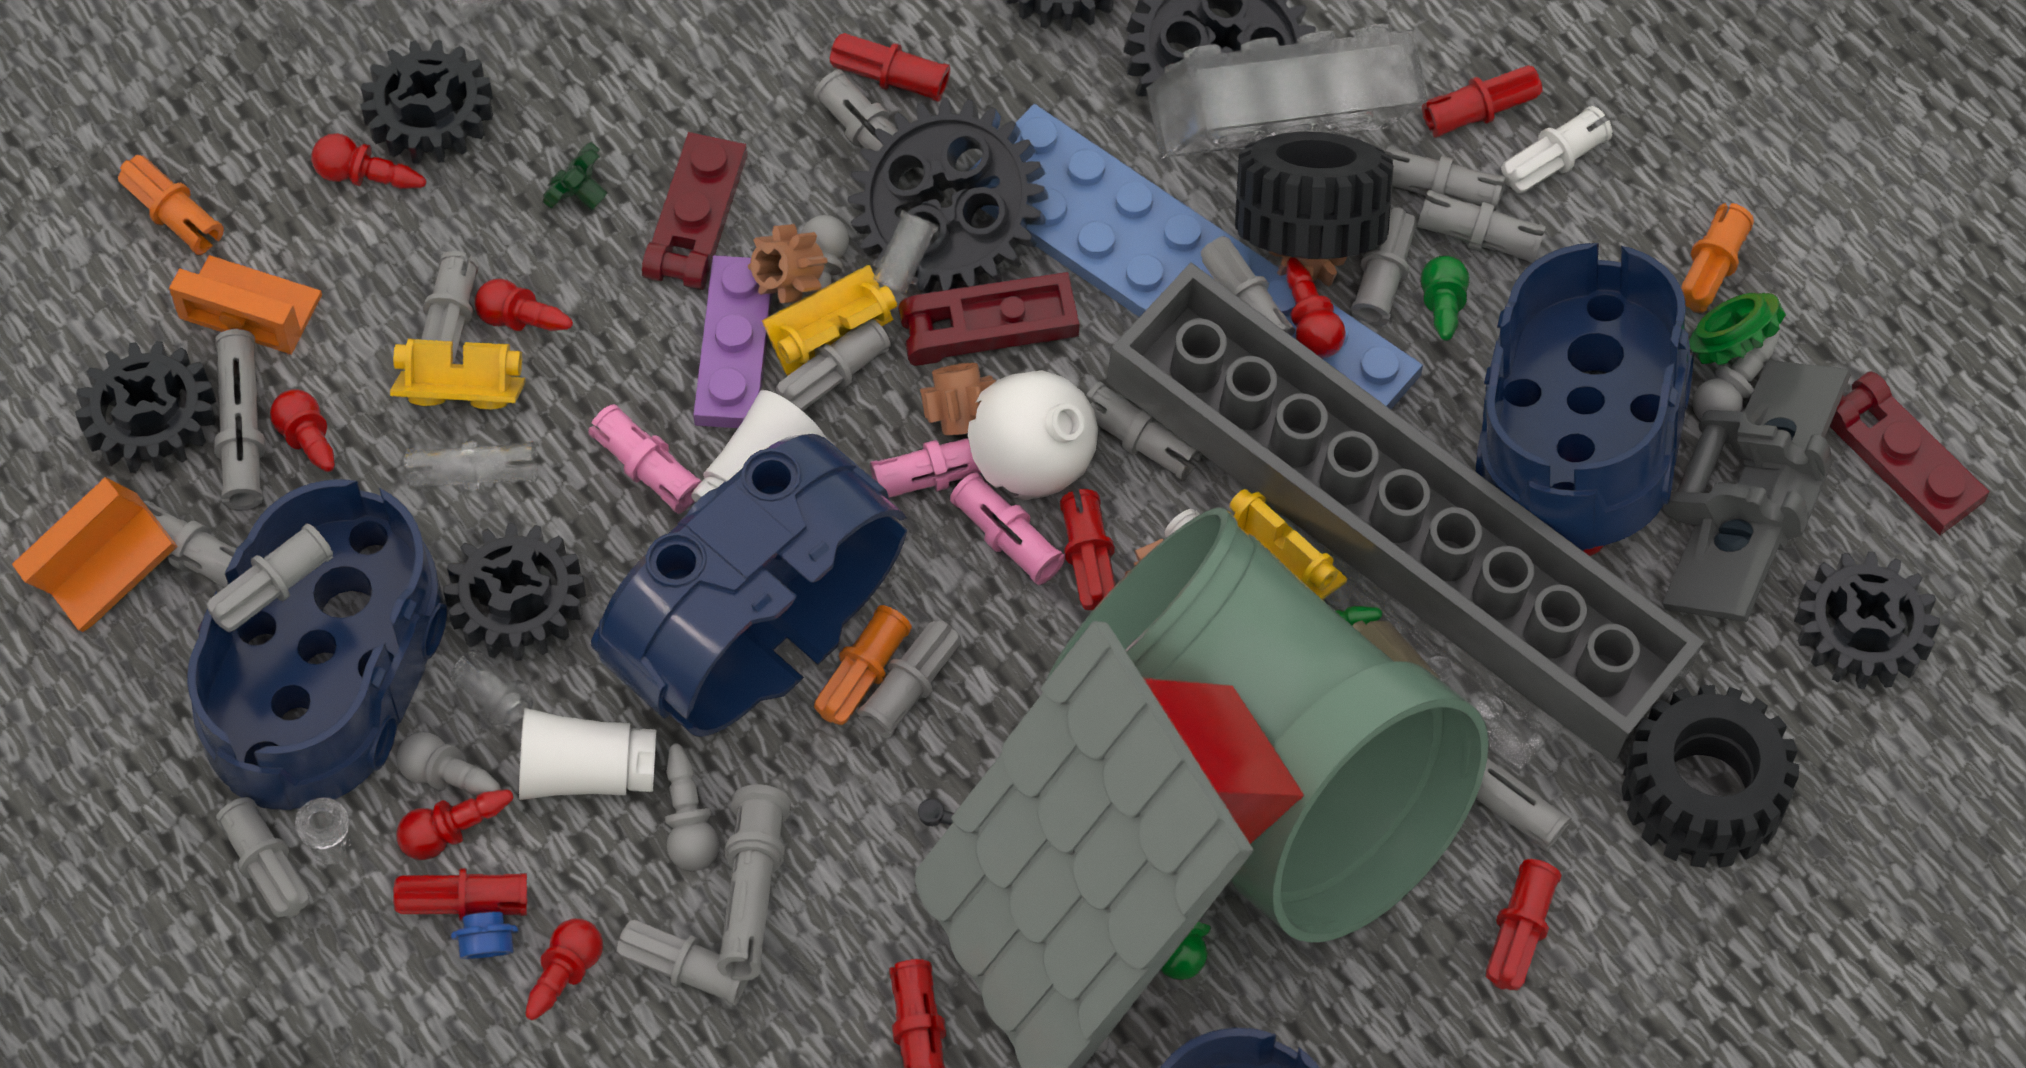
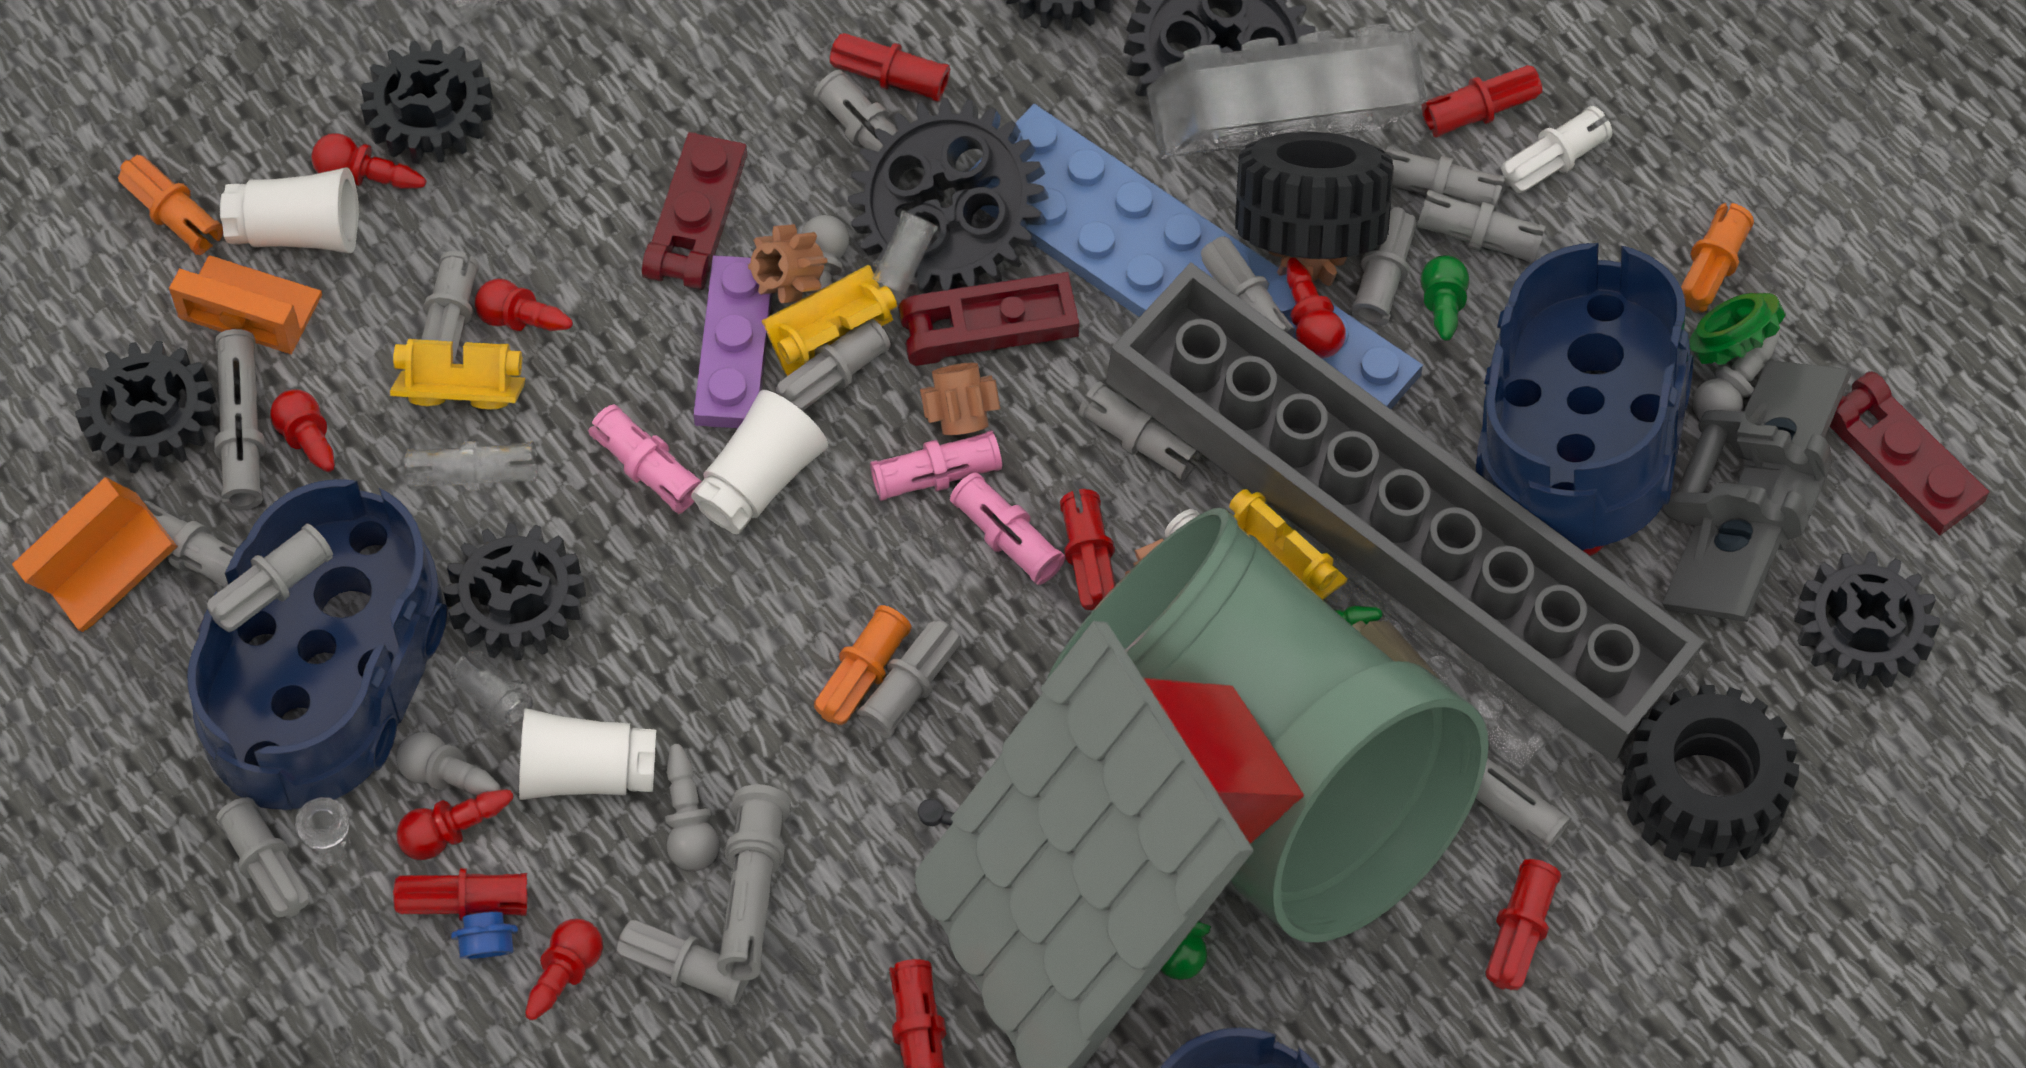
(293, 212): none -> white plant
(577, 180): dark green plant -> none
(757, 561): dark blue piece -> none
(1033, 434): white cylinder -> none

